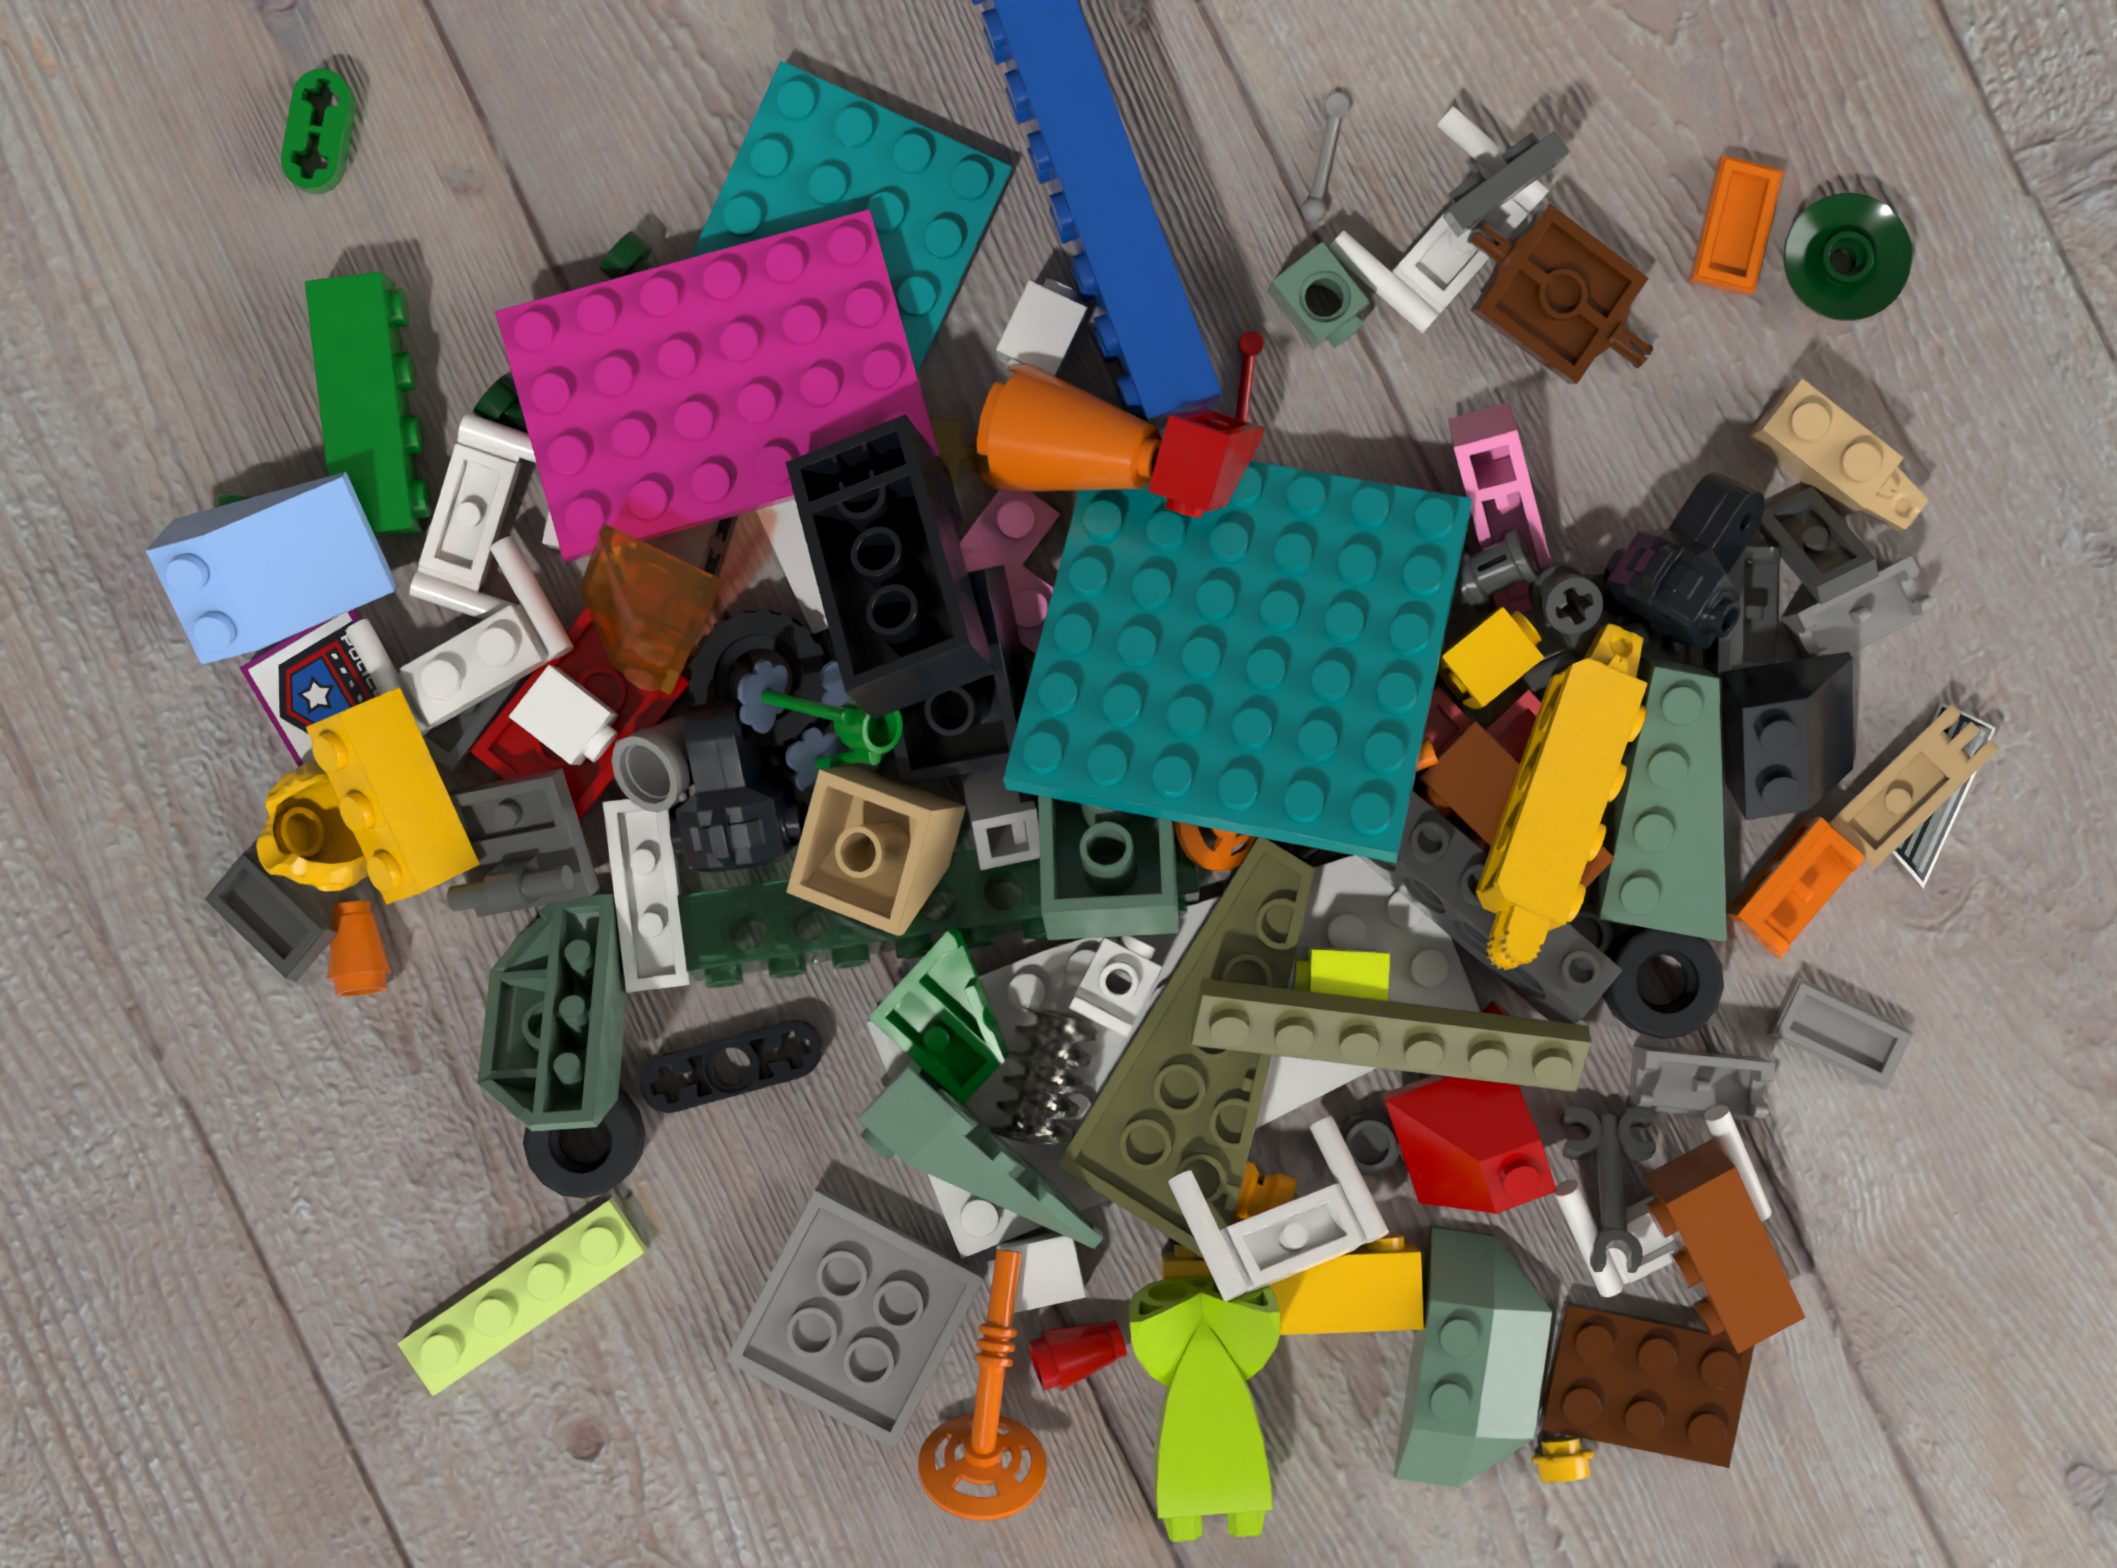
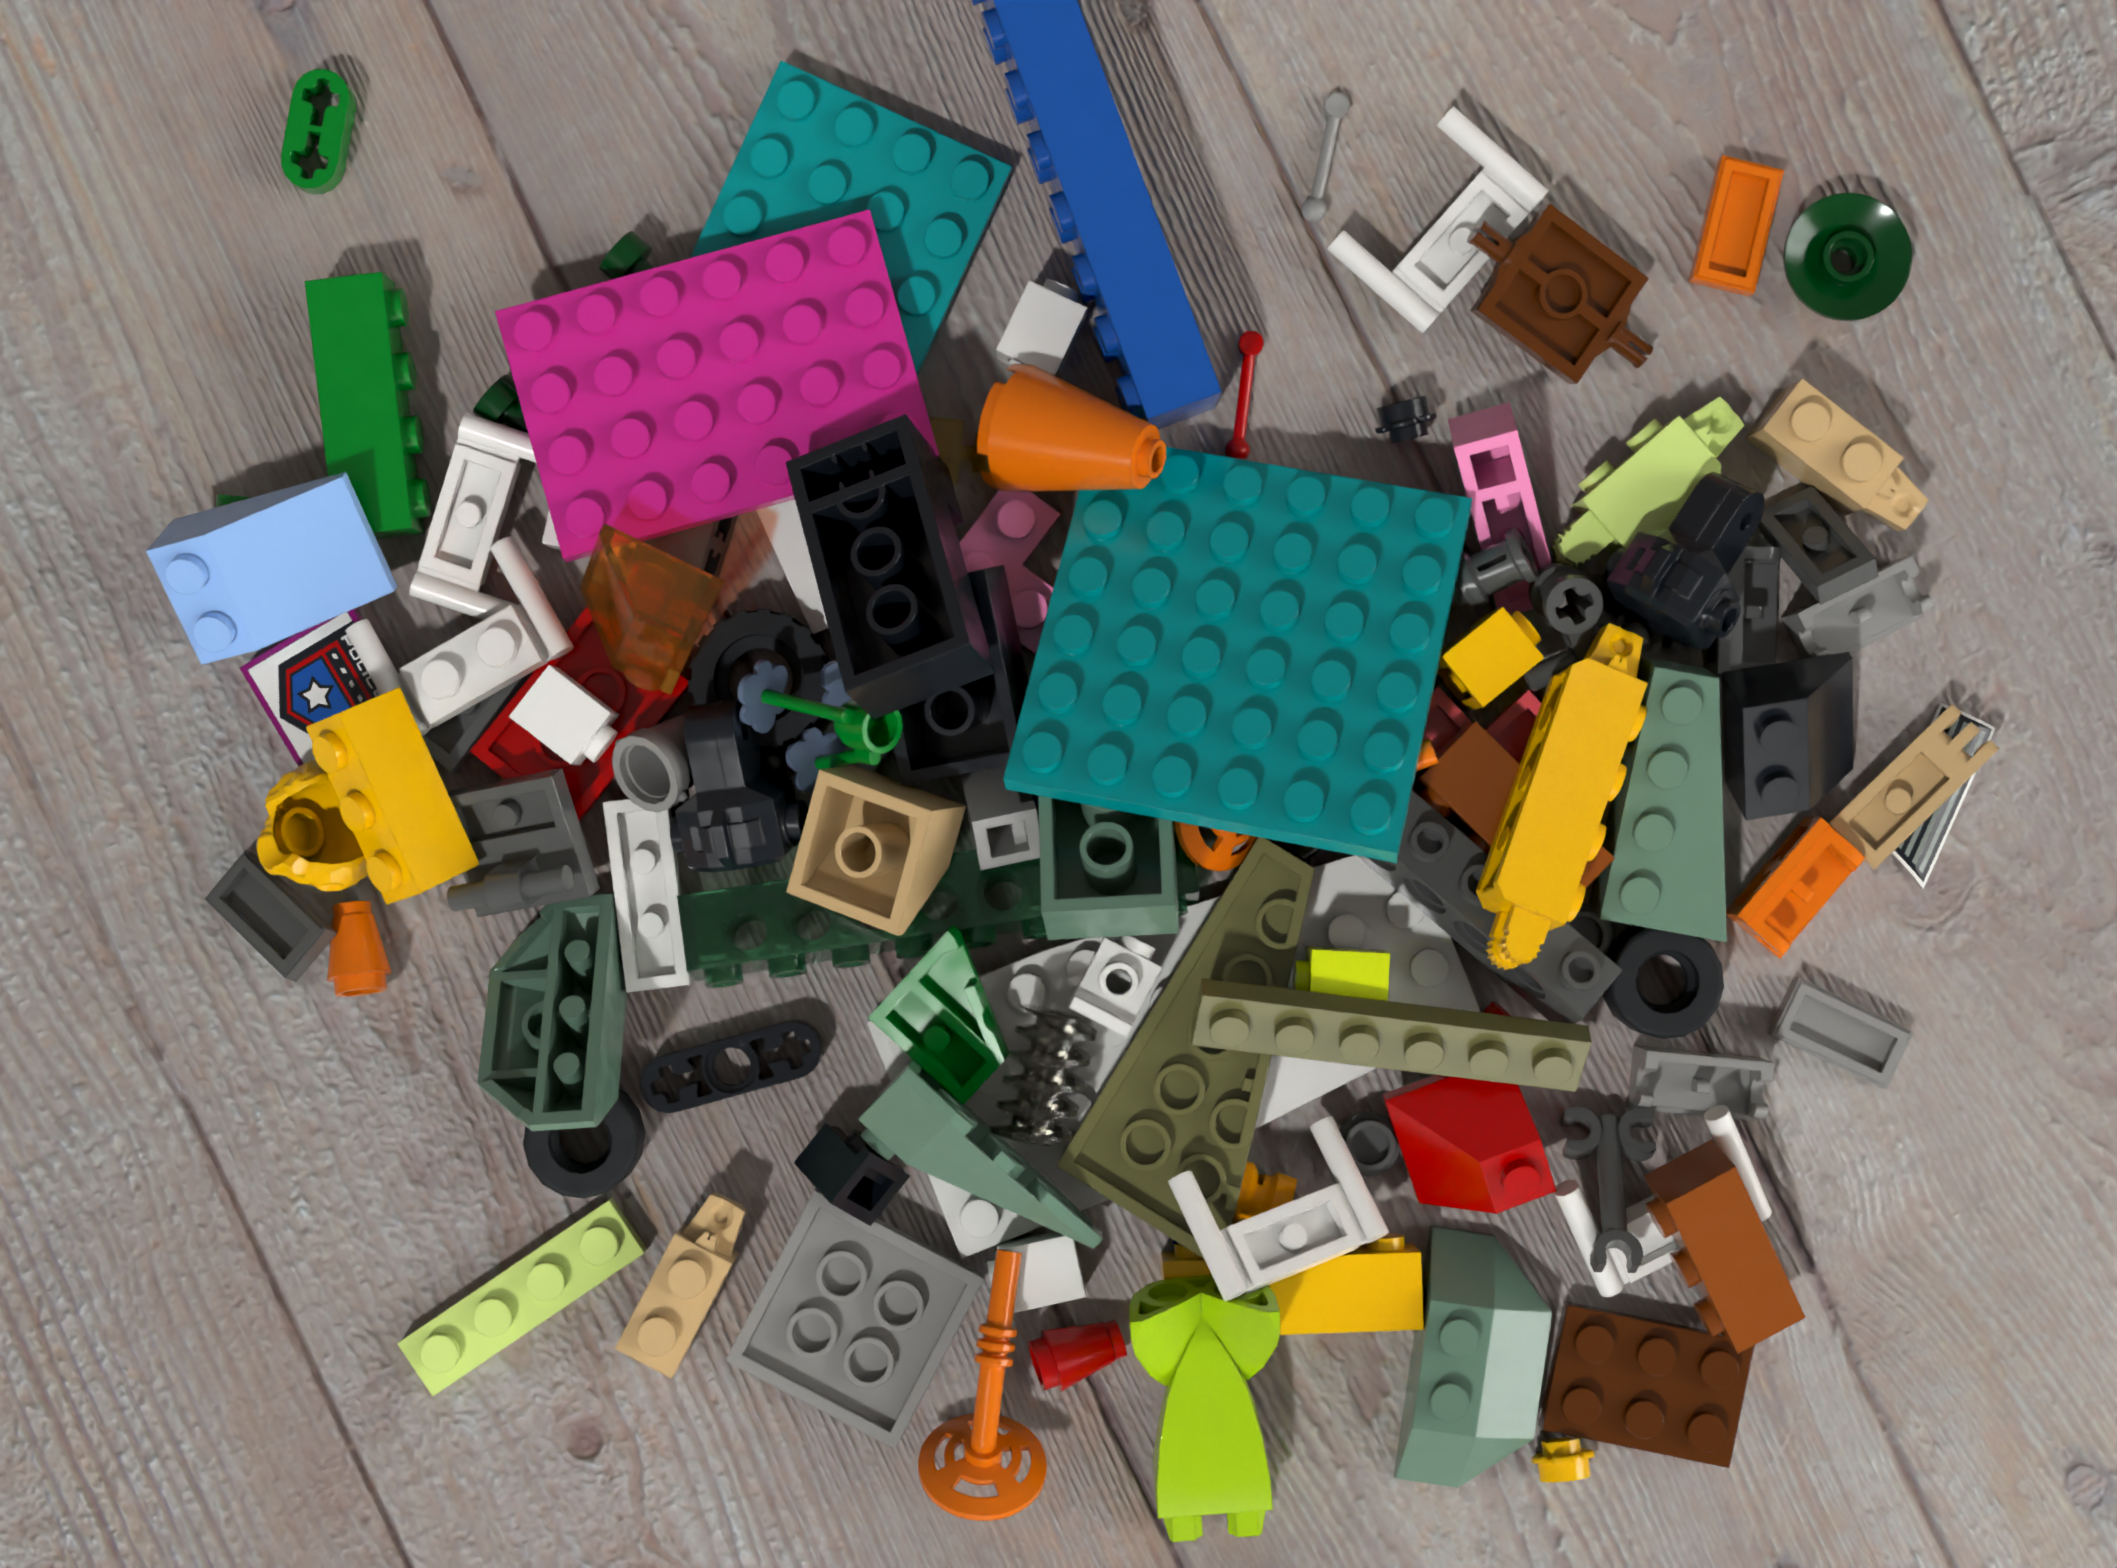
(684, 1287): none -> tan hinge
(850, 1173): none -> black brick
(1203, 460): red slope -> none
(1313, 270): sand green brick -> none
(1405, 419): none -> black plate
(1525, 164): dark grey plate -> none
(1647, 485): none -> yellowish green hinge

